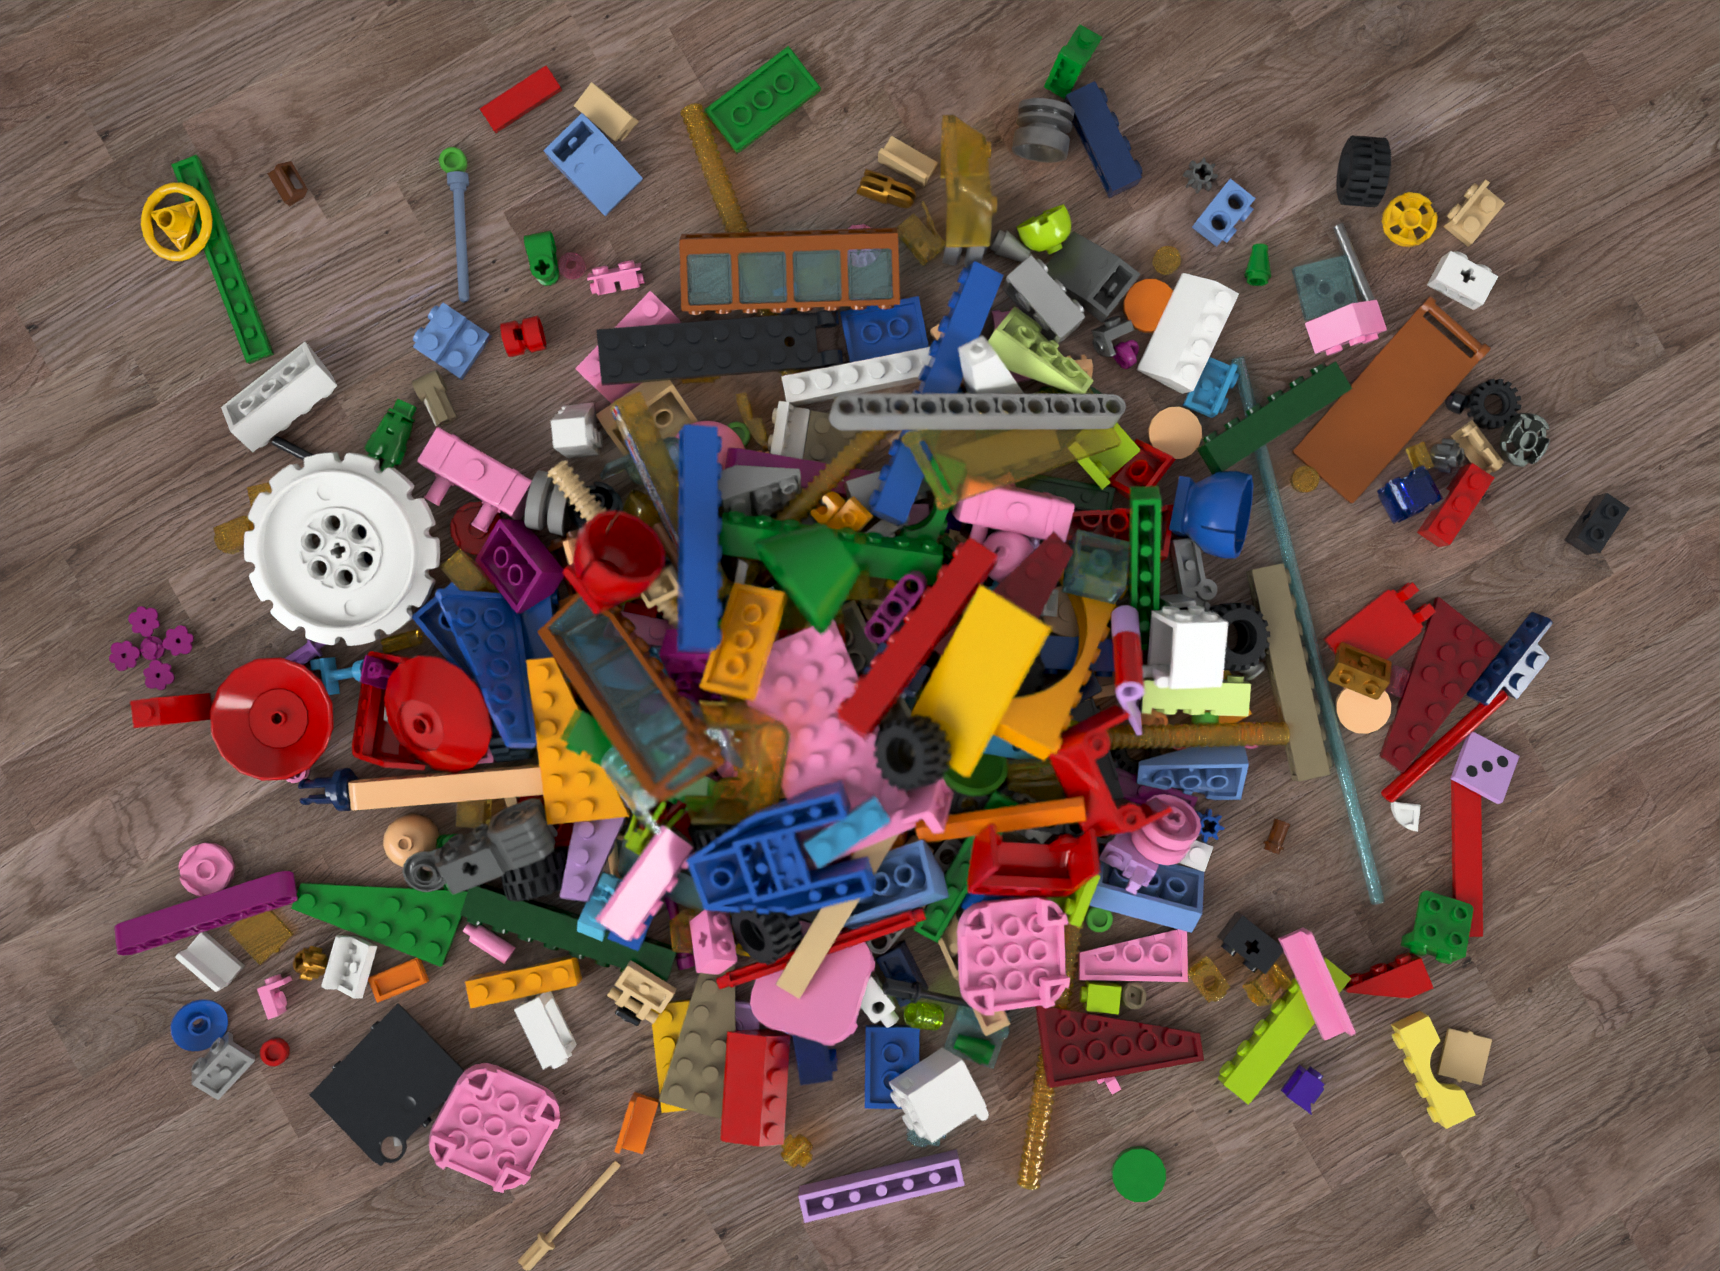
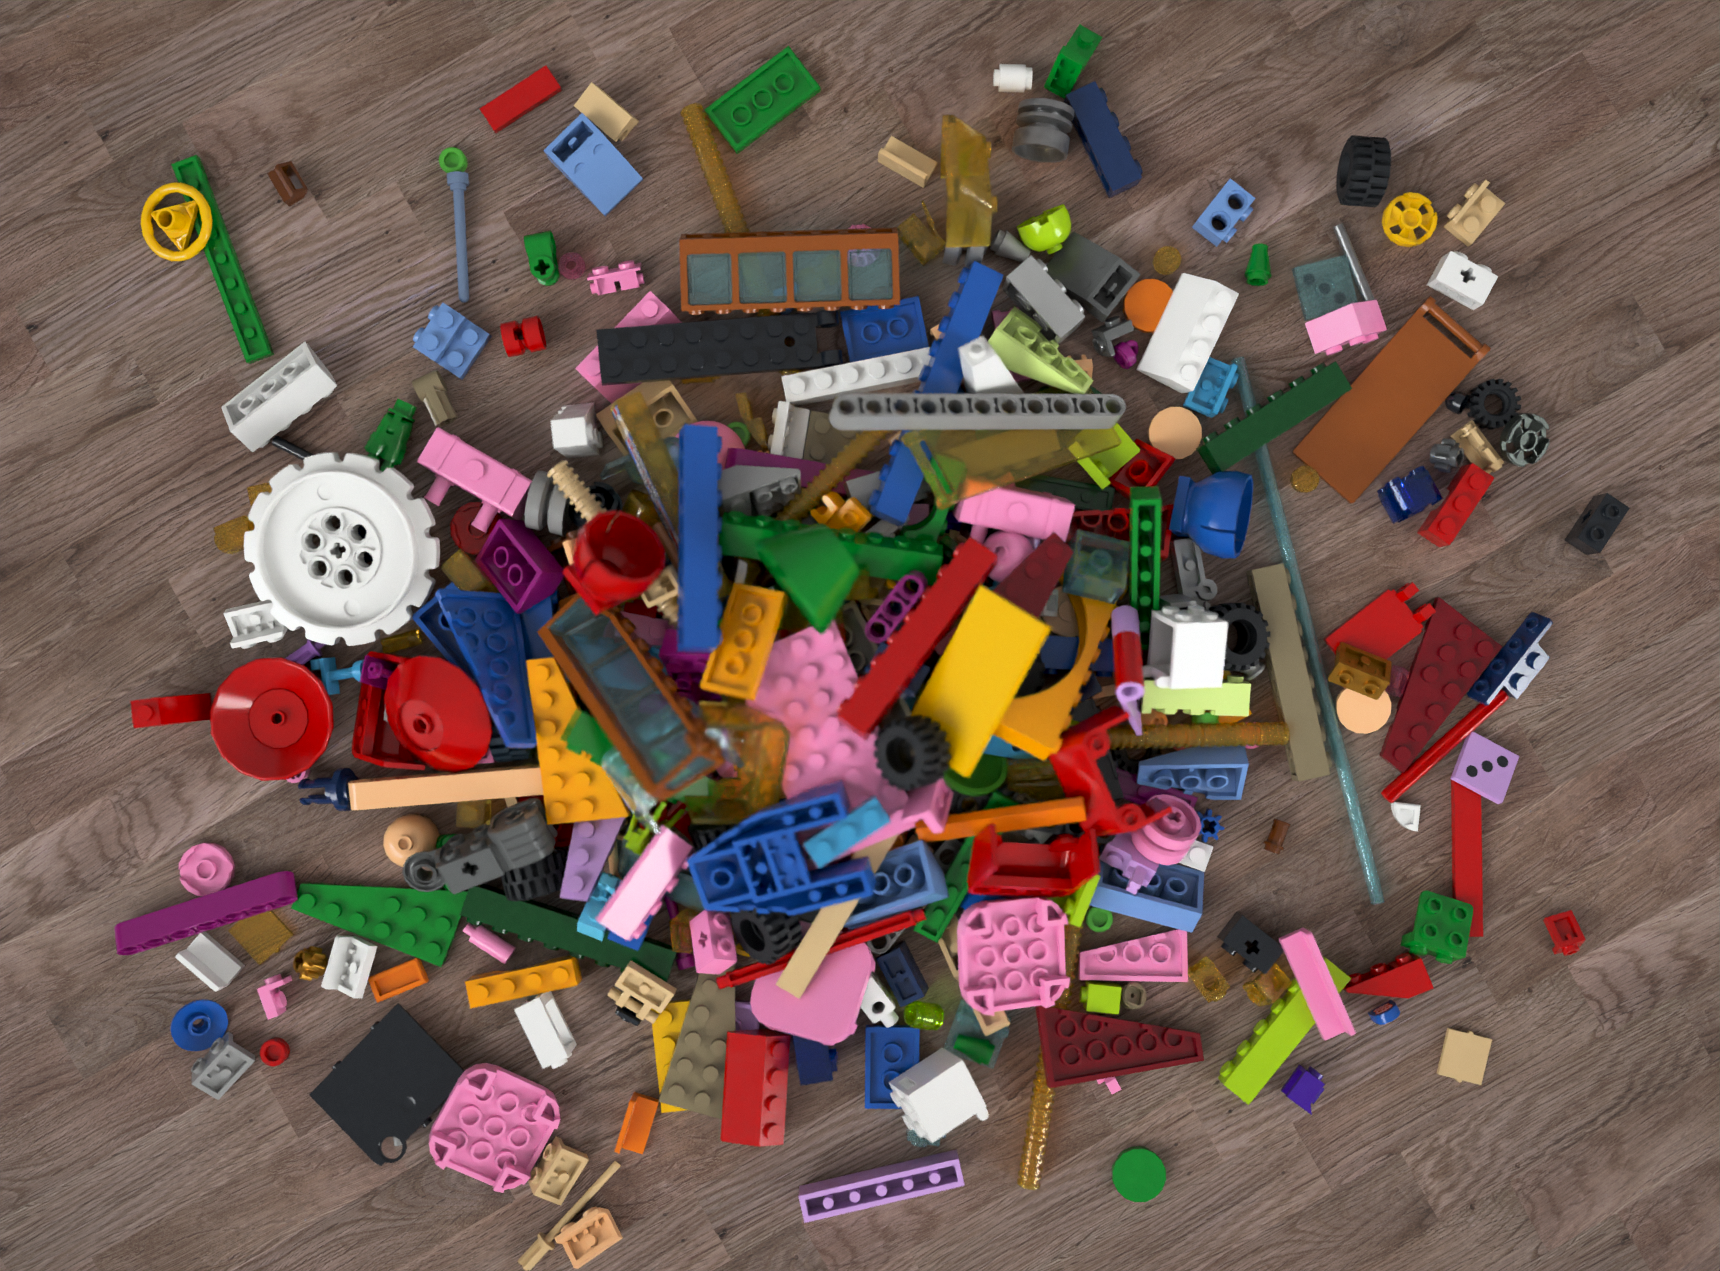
(151, 648): magenta plant -> none
(253, 624): none -> white bracket
(557, 1171): none -> tan bracket
(589, 1236): none -> light nougat bracket
(796, 1150): clear yellow gear -> none
(885, 190): pearl gold arm -> none
(913, 992): black piece -> none
(1013, 78): none -> white brick
(1206, 172): dark grey gear -> none
(1385, 1013): none -> blue tile
(1418, 1039): light yellow arch -> none
(1419, 456): clear yellow tile -> none
(1564, 933): none -> red bracket

